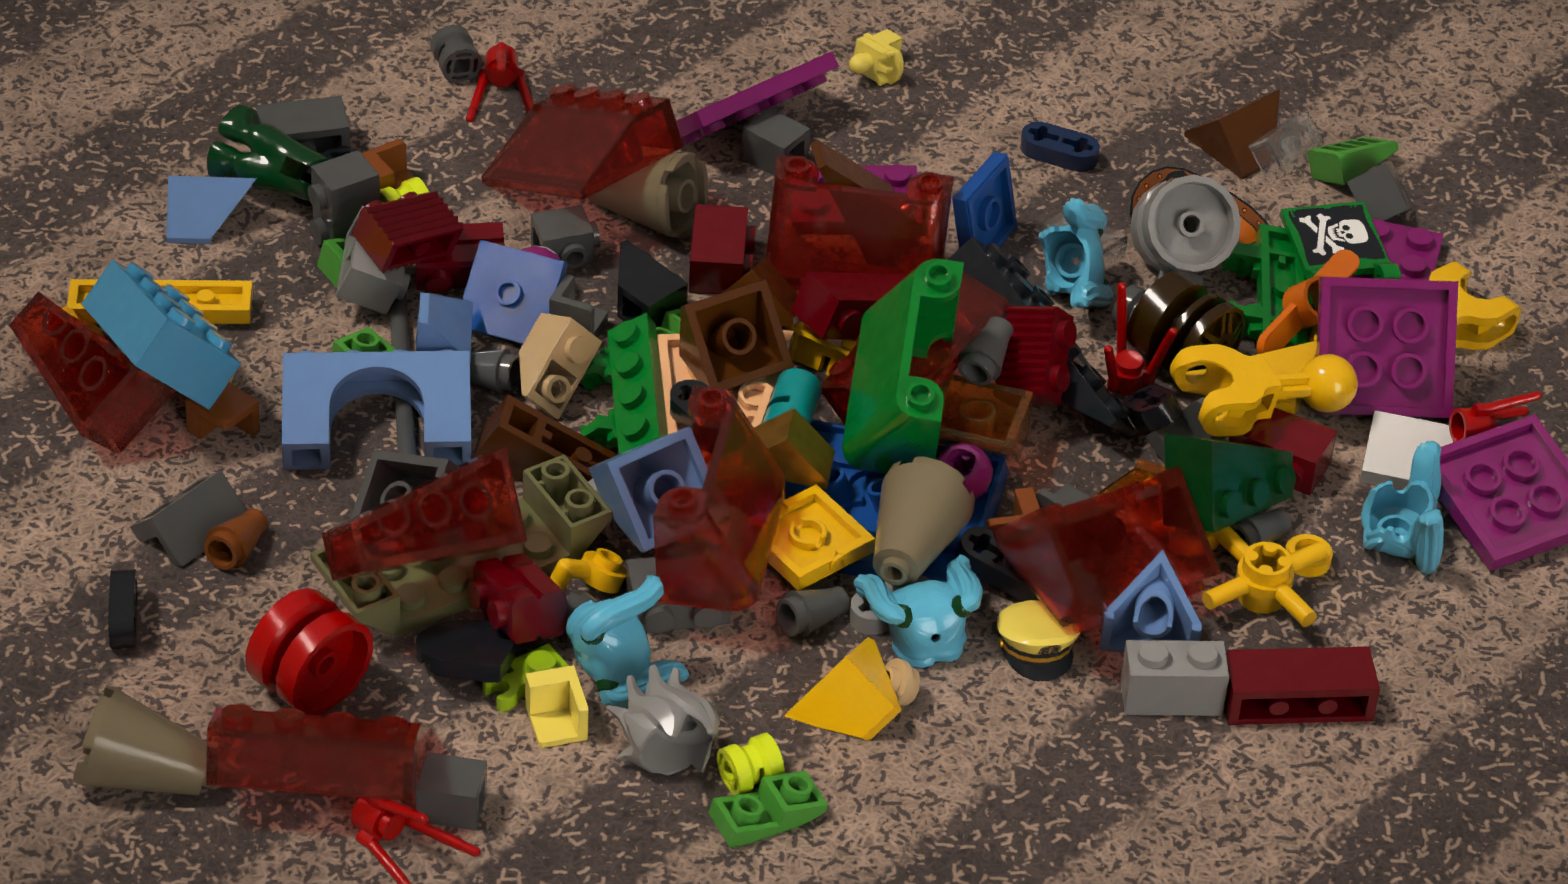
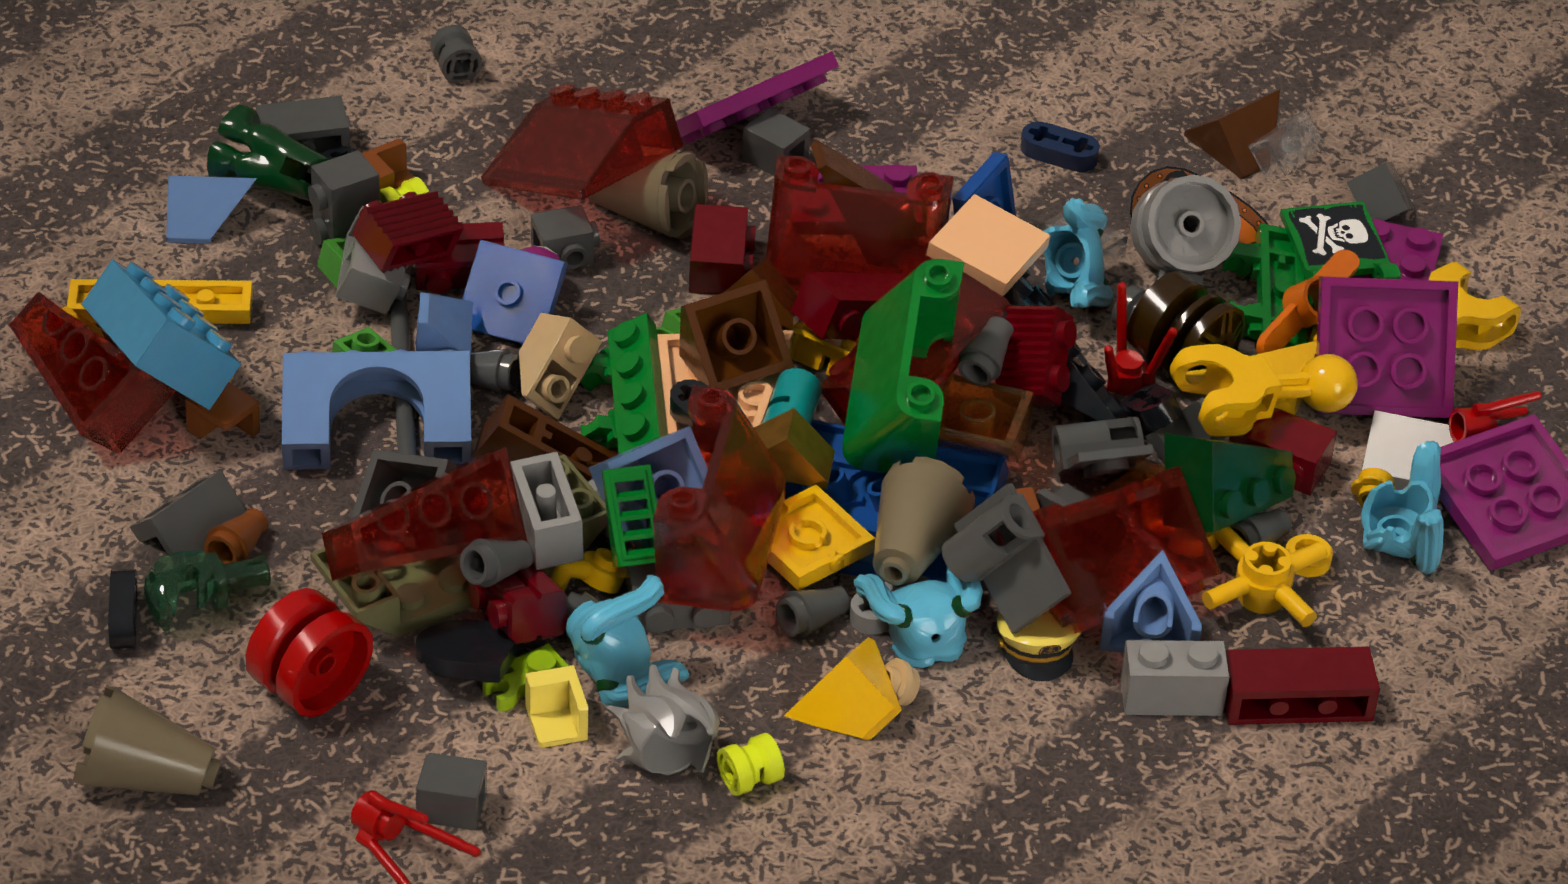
(202, 571): none -> clear green piece
(315, 752): clear red slope -> none
(493, 560): none -> dark grey cone
(500, 70): red plant -> none
(548, 510): none -> light grey brick
(564, 304): dark grey panel -> none
(617, 536): none -> green slope
(647, 286): black slope -> none
(777, 806): bright green slope -> none
(878, 57): light yellow piece -> none
(972, 465): magenta piece -> none
(990, 243): none -> light nougat tile
(1018, 573): none -> dark grey piece
(1098, 447): none -> dark grey piece
(1348, 159): bright green slope -> none
(1369, 479): none -> yellow plate

